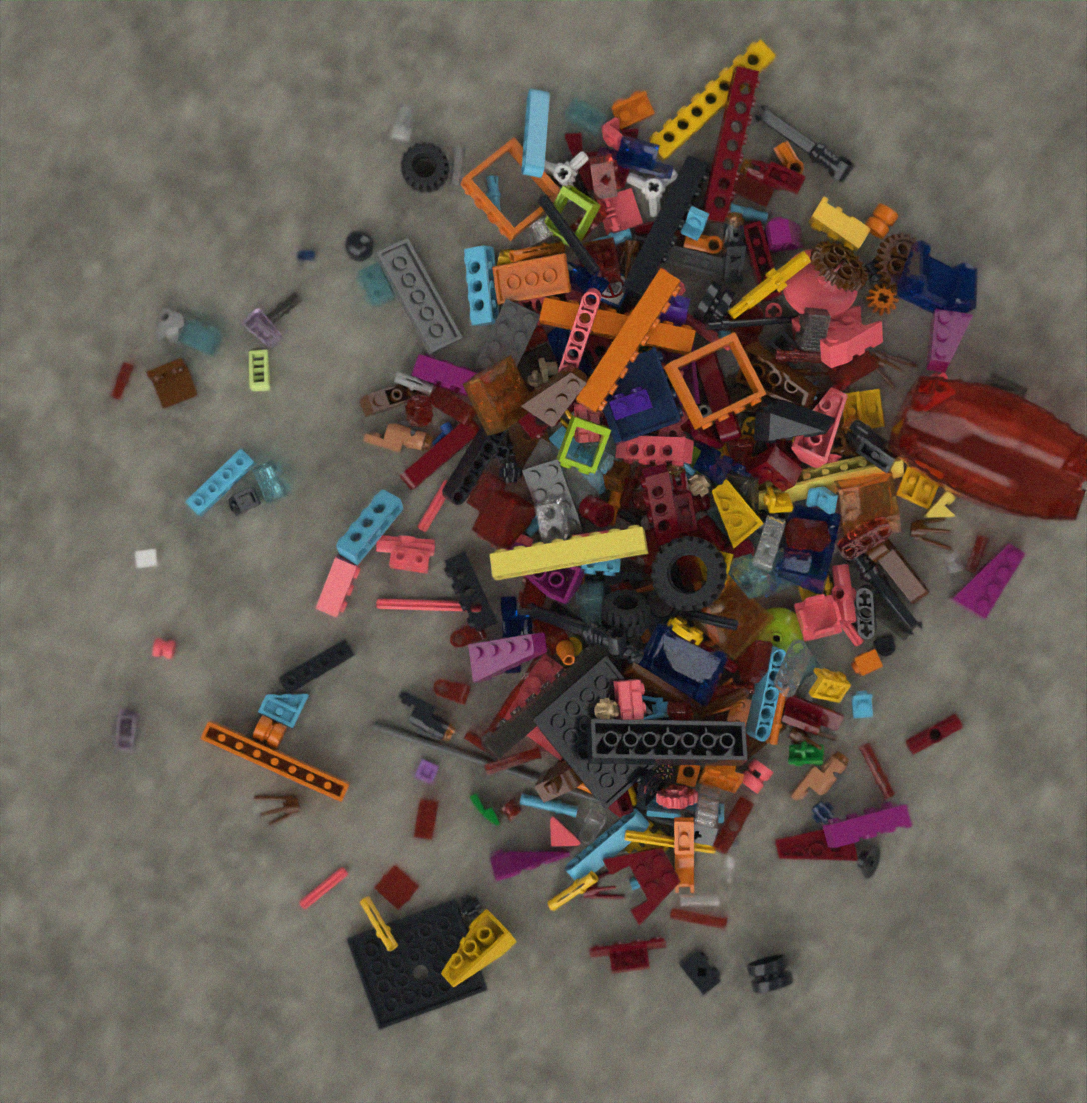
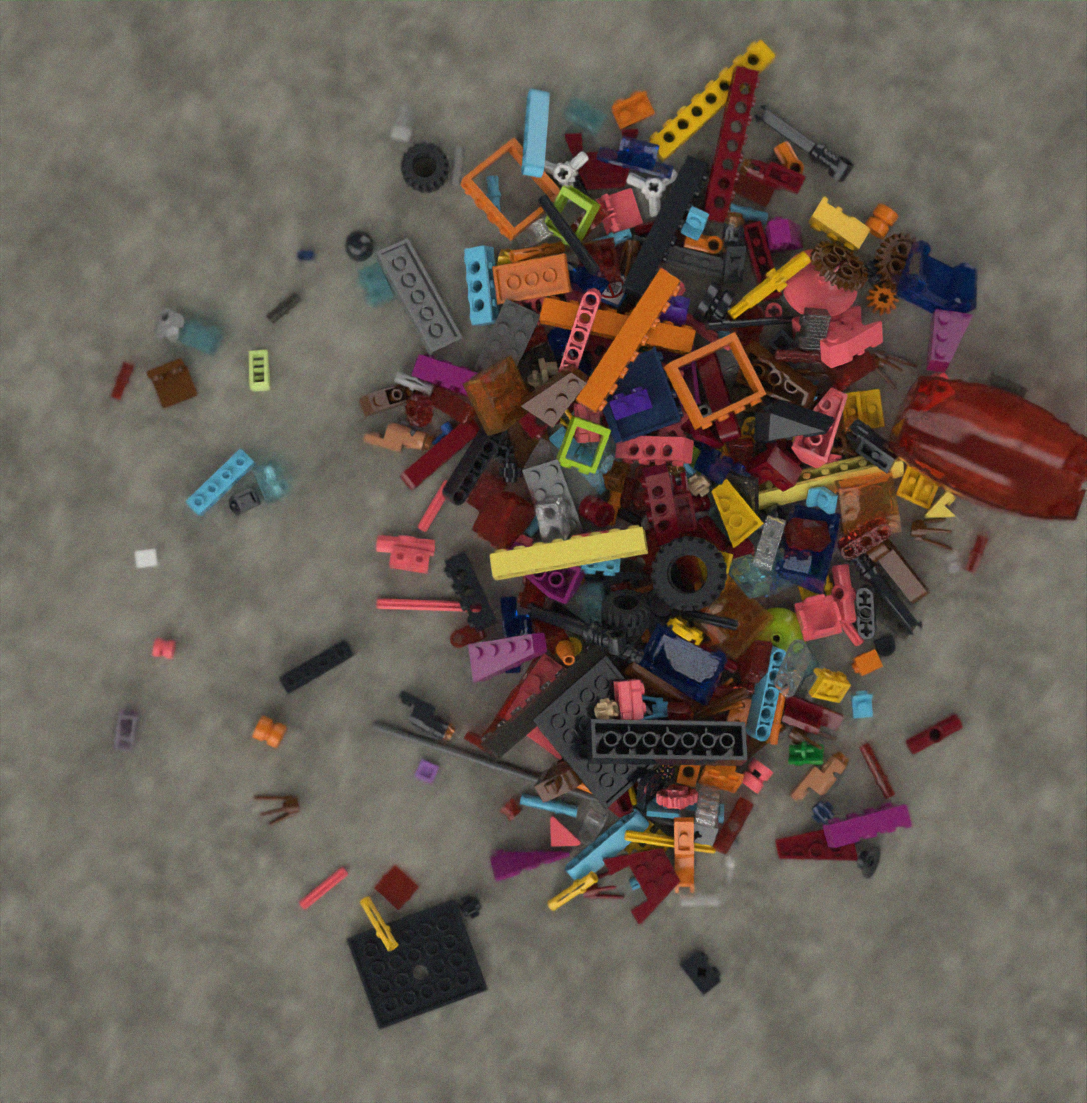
(258, 316): clear purple slope -> none
(275, 760): orange brick -> none
(283, 707): medium azure wing -> none
(338, 586): coral wedge -> none
(380, 522): medium azure brick -> none
(426, 818): clear red brick -> none
(455, 691): clear red piece -> none
(481, 946): yellow wedge -> none
(488, 813): green slope -> none
(513, 760): clear red axle -> none
(600, 166): clear red brick -> none
(612, 134): coral bracket -> none
(628, 956): dark red bracket -> none
(698, 918): clear red axle -> none
(770, 973): black wheel -> none
(777, 502): yellow bracket -> none
(987, 584): magenta wedge -> none

